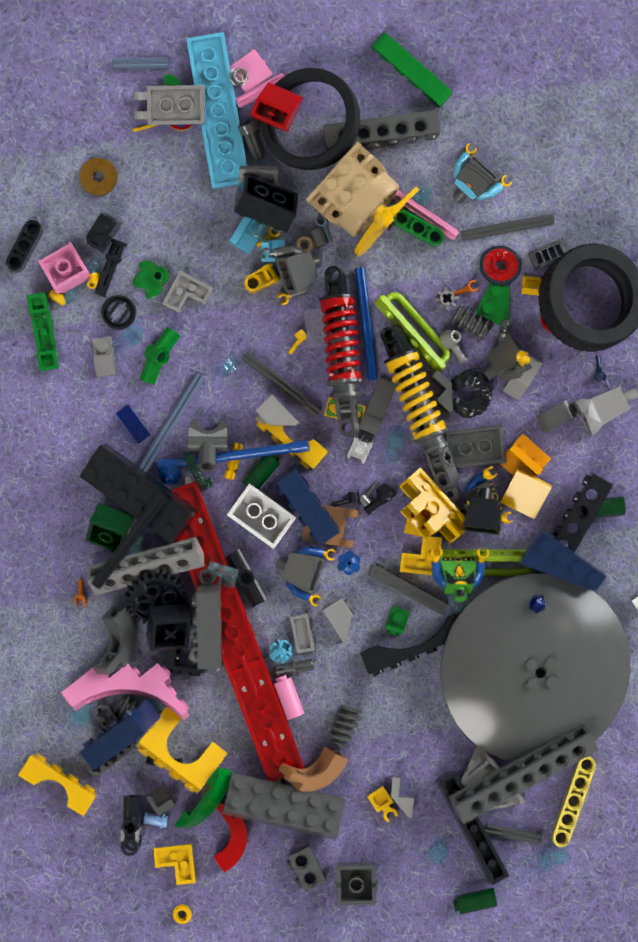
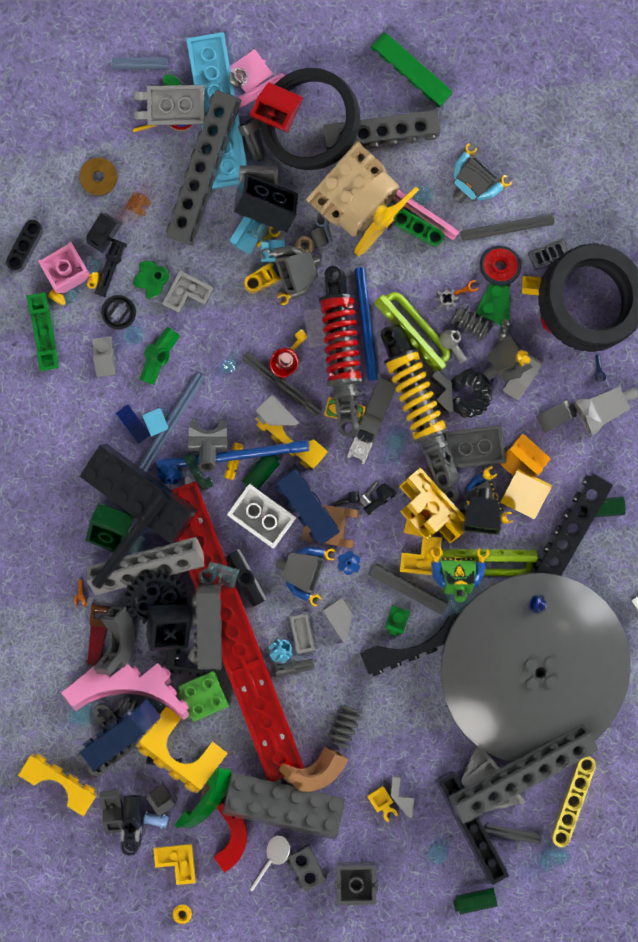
(97, 634): none -> dark red piece
(111, 811): none -> dark grey slope
(136, 202): none -> clear orange tile
(155, 422): none -> medium azure panel
(203, 696): none -> bright green brick
(212, 162): none -> dark grey brick
(277, 853): none -> white piece
(287, 356): none -> red hair
(288, 697): bright pink brick -> none
(558, 560): dark blue wedge -> none

